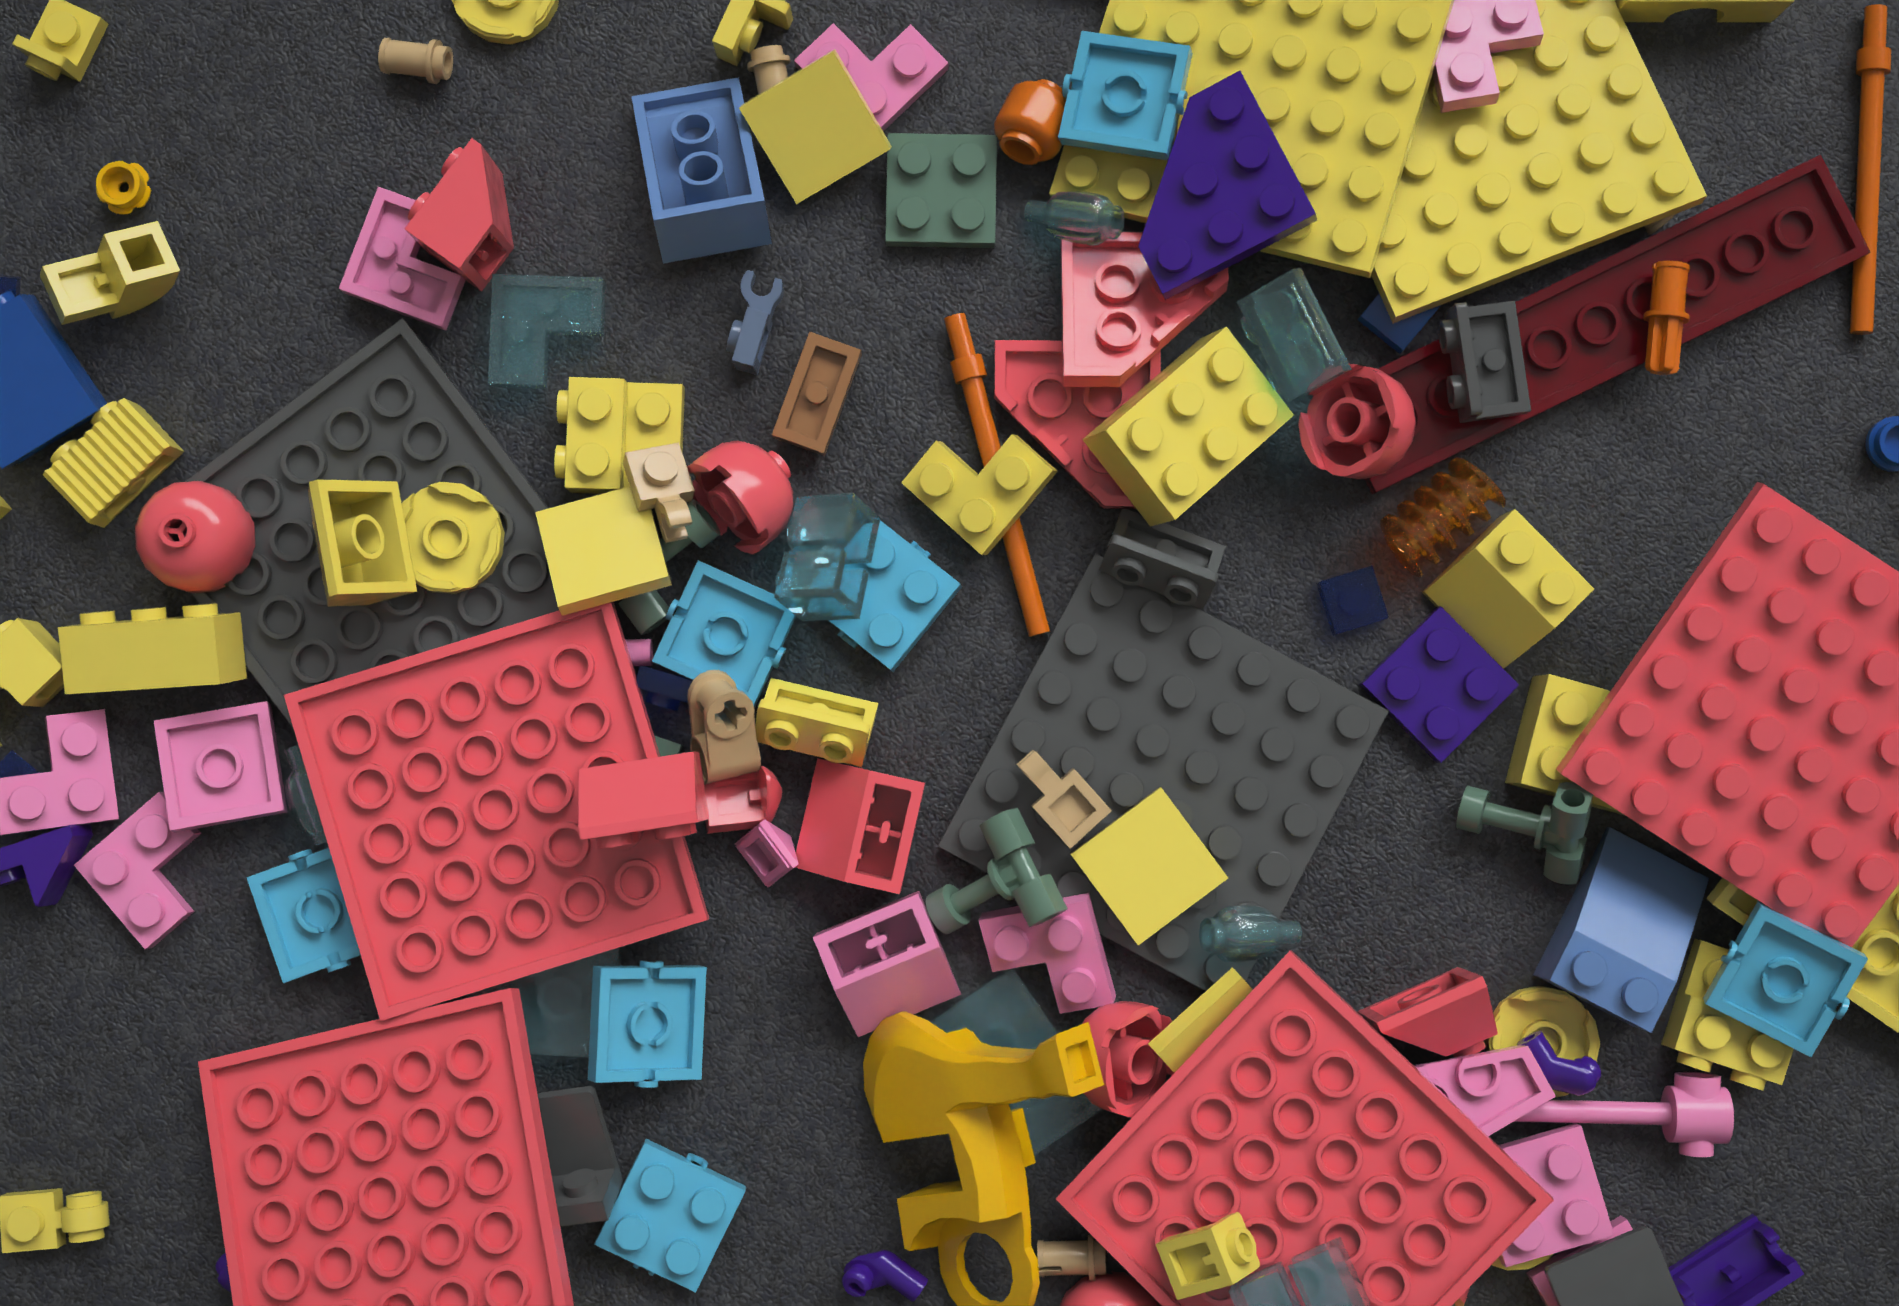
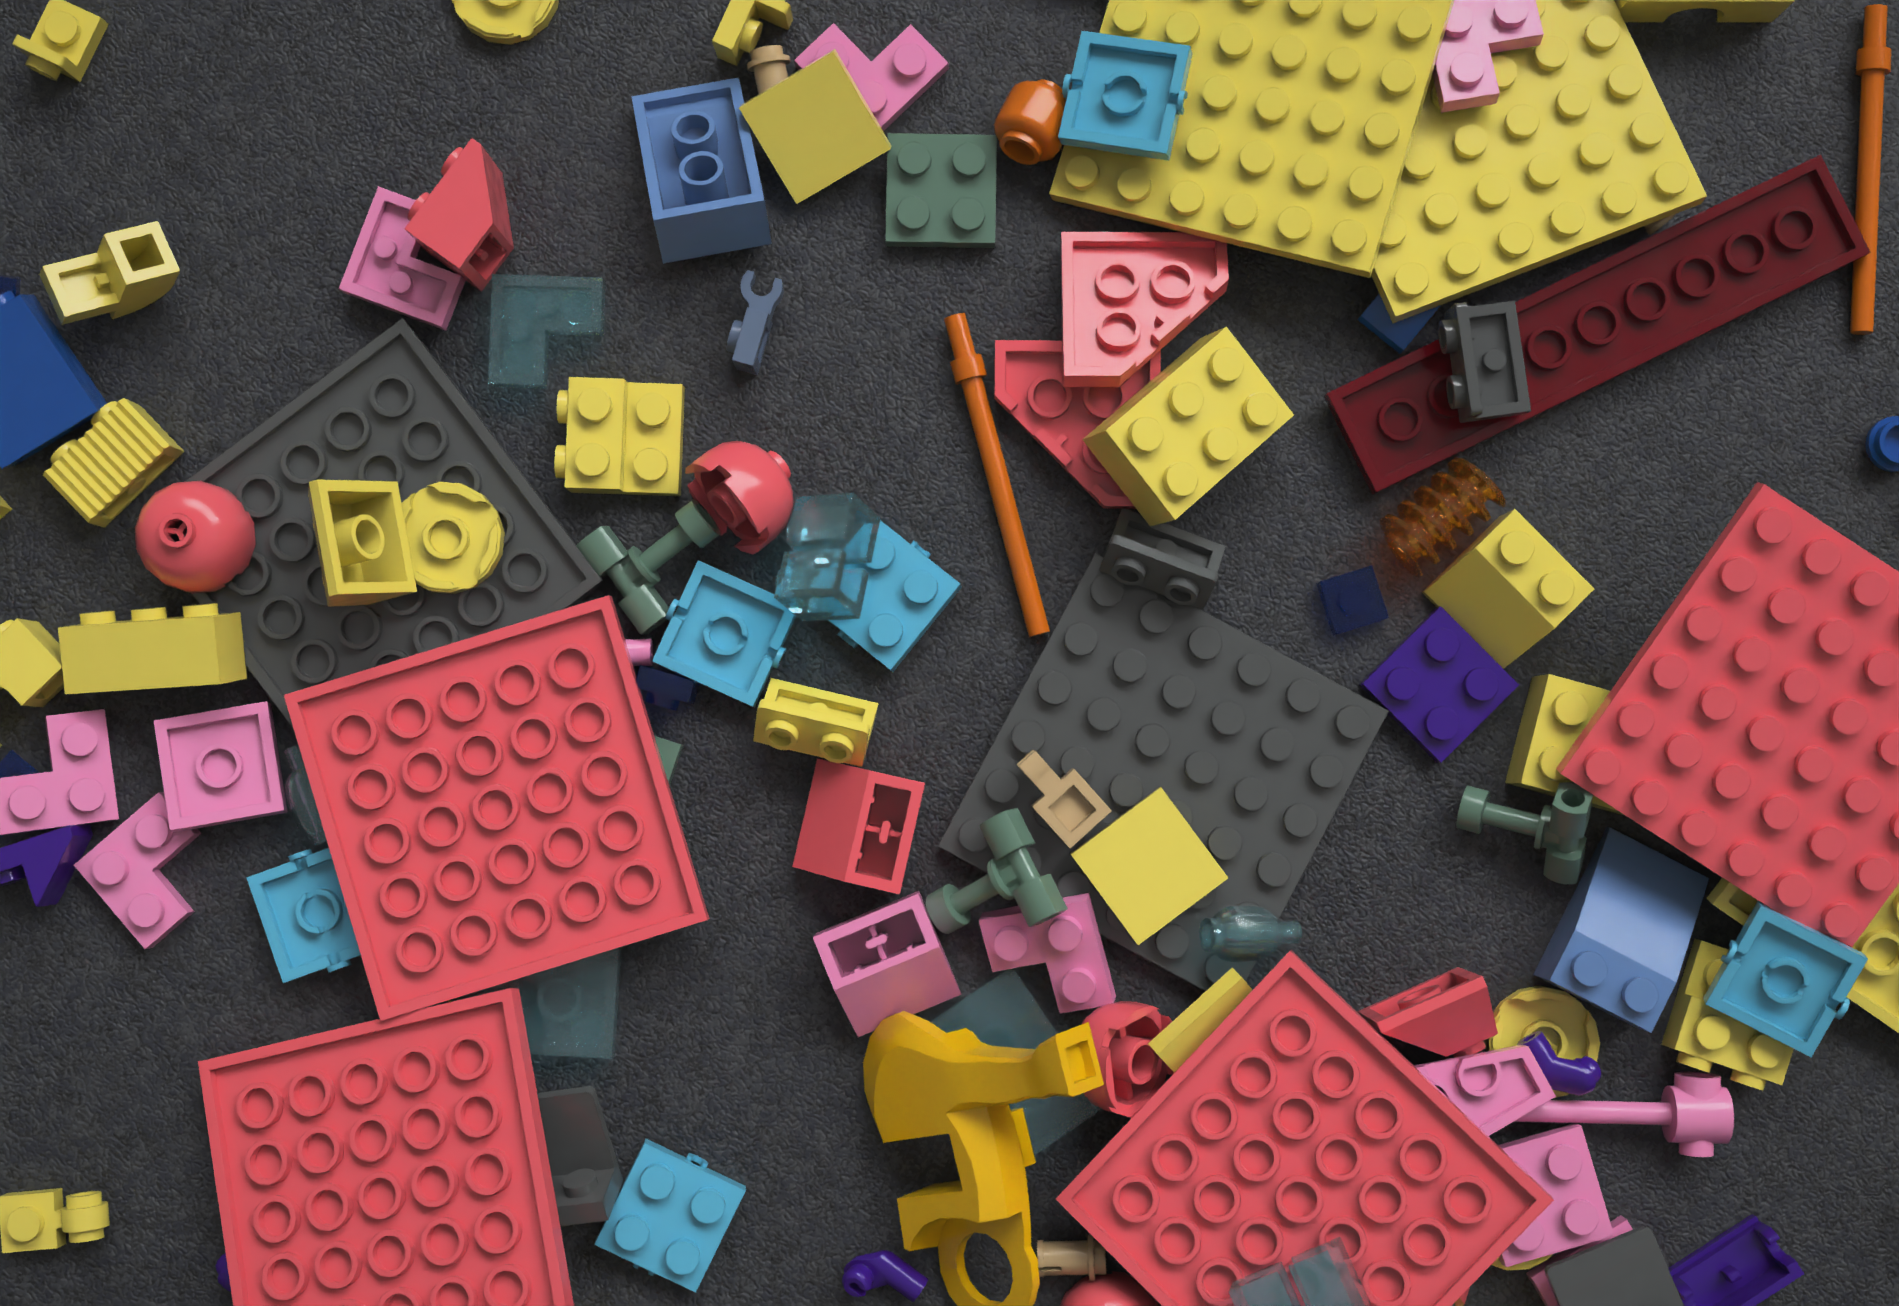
(113, 176): yellow plate -> none
(416, 59): tan pin -> none
(601, 550): light yellow tile -> none
(641, 796): coral slope -> none
(647, 1023): medium azure plate -> none
(662, 483): tan plate -> none
(722, 727): tan piece -> none
(742, 801): coral plate -> none
(768, 852): bright pink slope -> none
(817, 393): medium nougat plate -> none
(984, 503): light yellow plate -> none
(1078, 217): clear light blue plant -> none
(1209, 1256): light yellow bracket -> none
(1221, 190): dark purple plate -> none
(1292, 336): clear light blue bracket -> none
(1358, 424): coral cylinder -> none
(1666, 317): orange axle -> none

